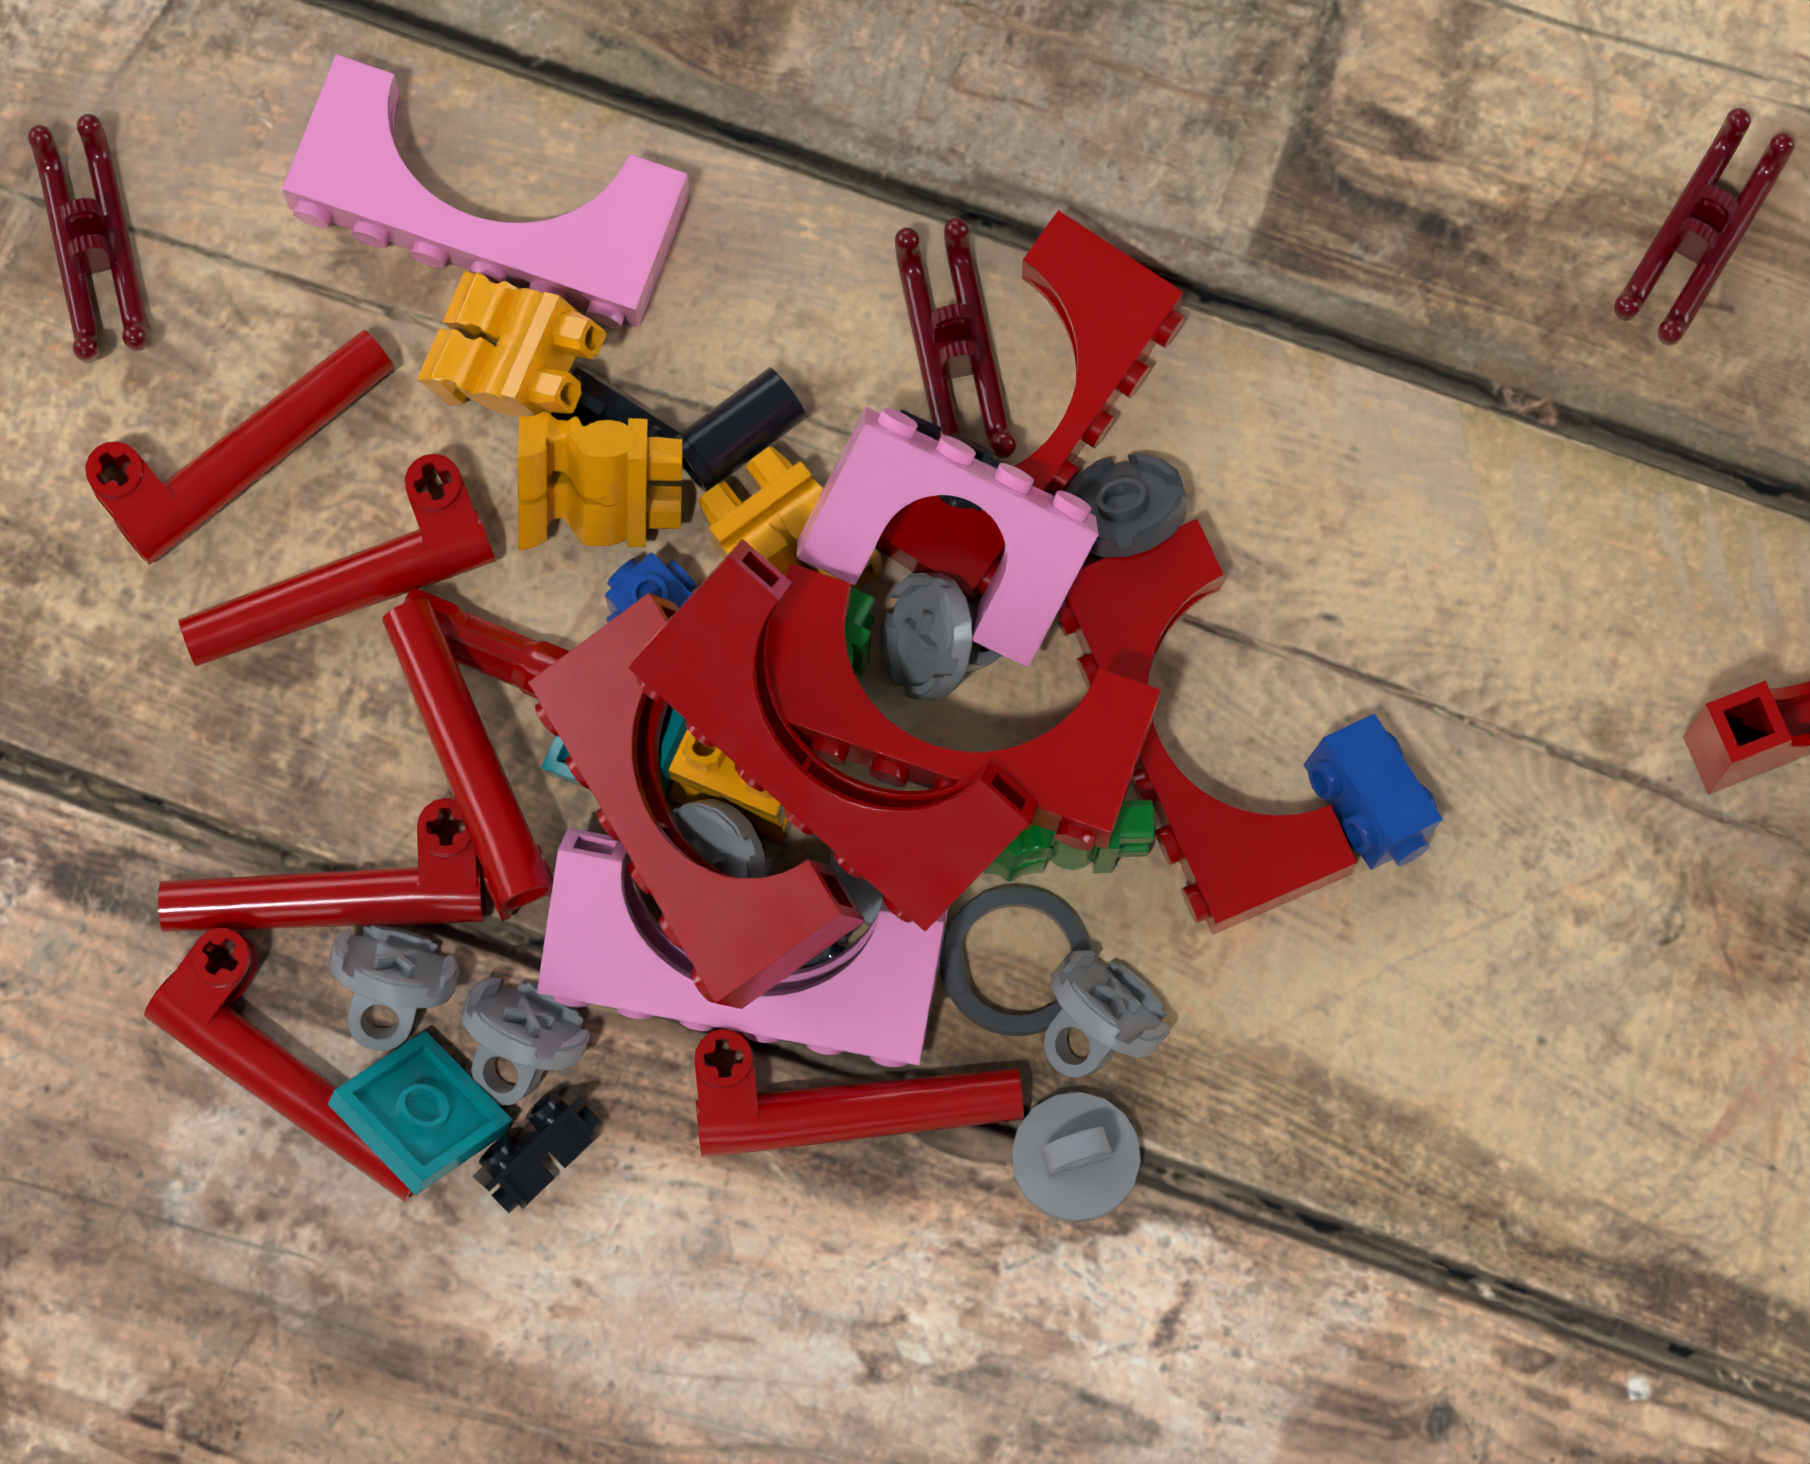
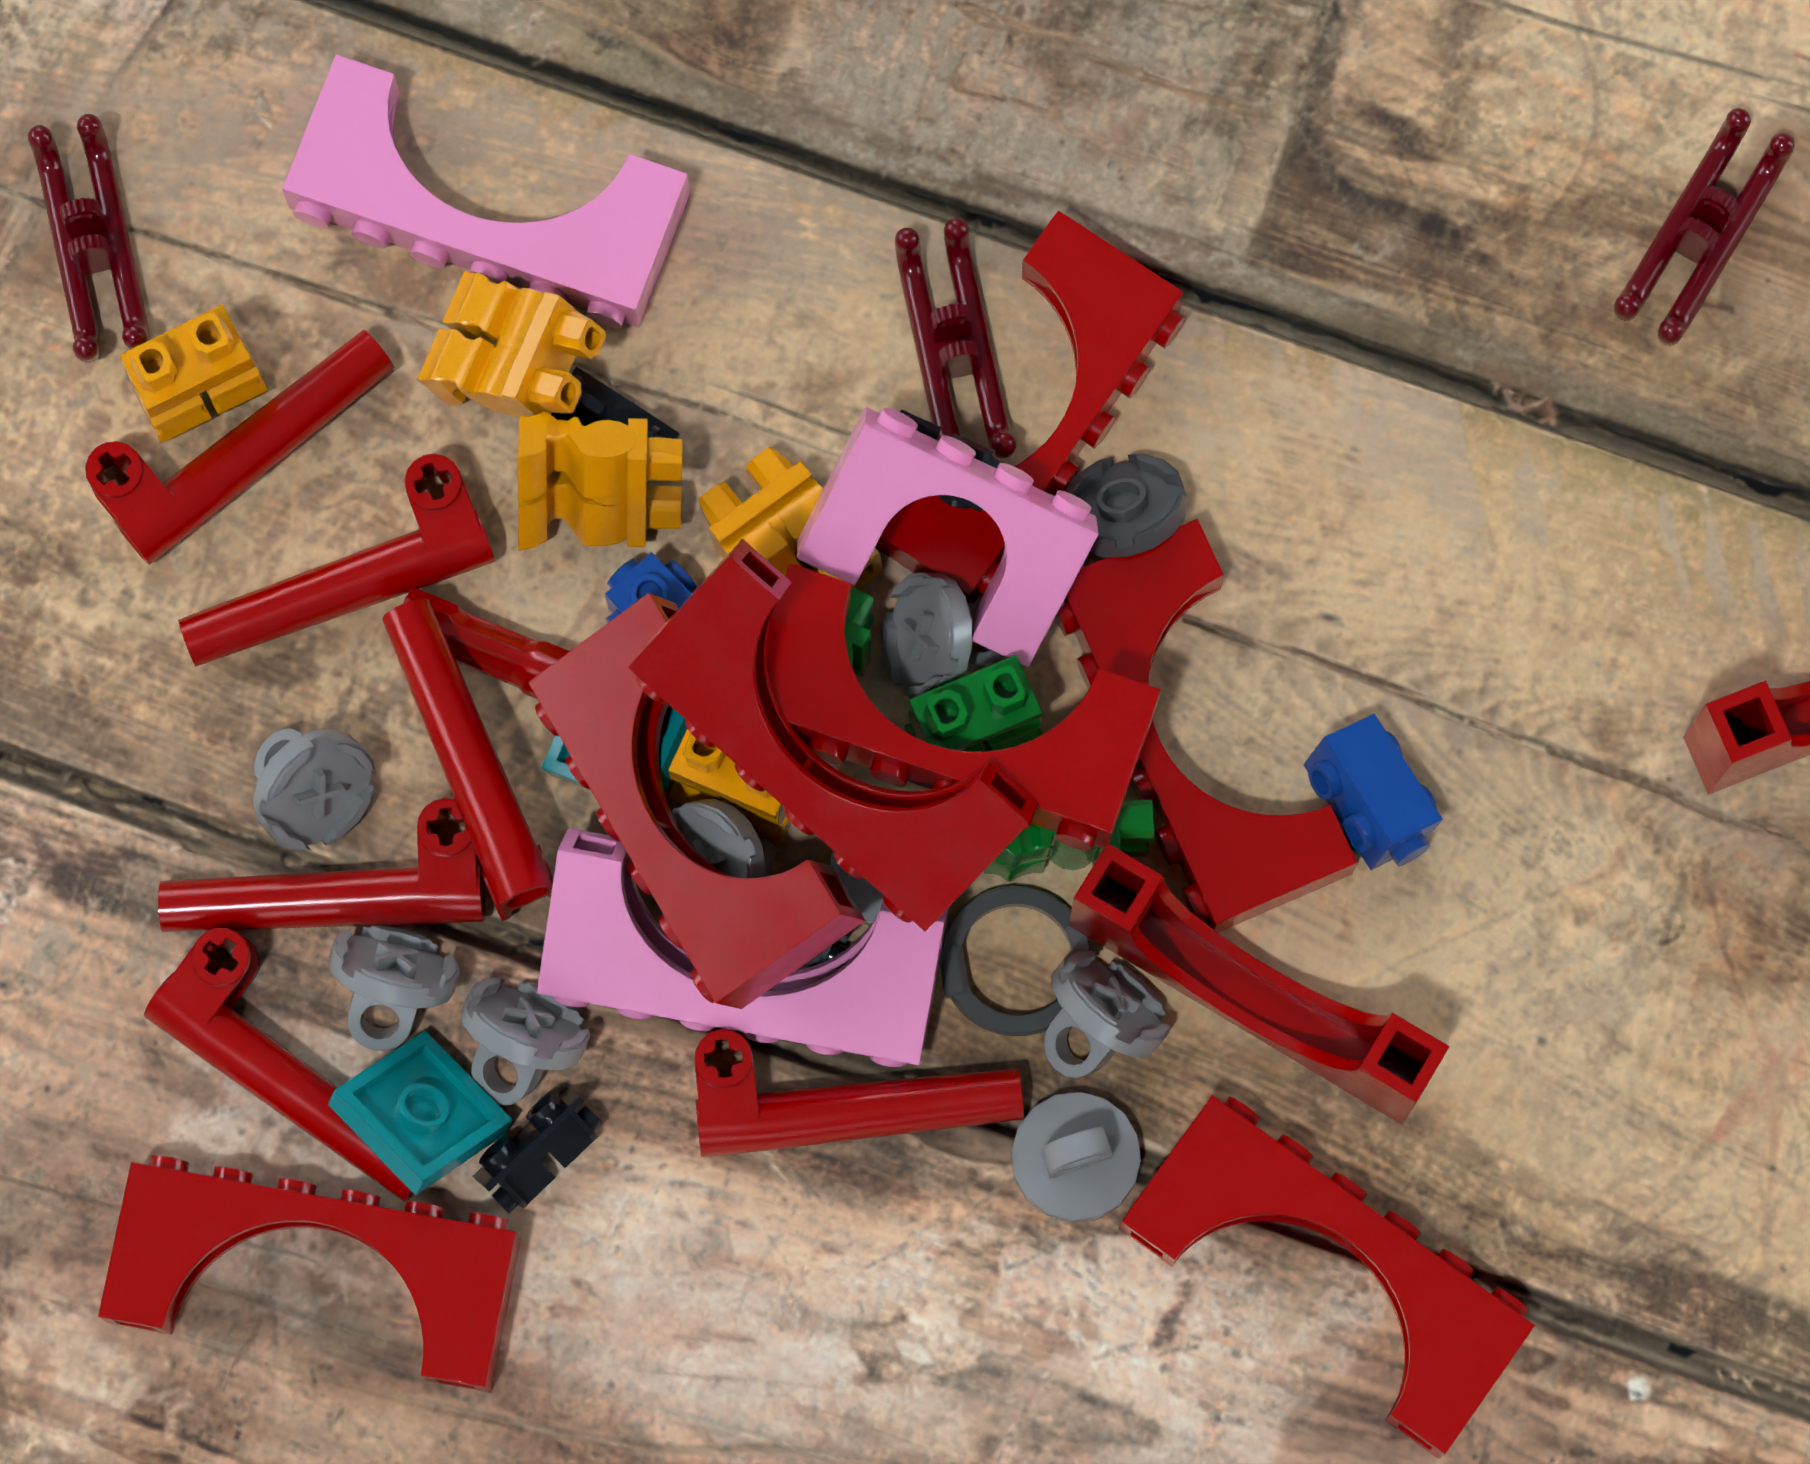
(184, 363): none -> light orange hips
(185, 1221): none -> red arch
(311, 786): none -> light grey tile
(739, 429): black pin -> none
(982, 707): none -> green hips
(1361, 1052): none -> red arch
(1450, 1326): none -> red arch

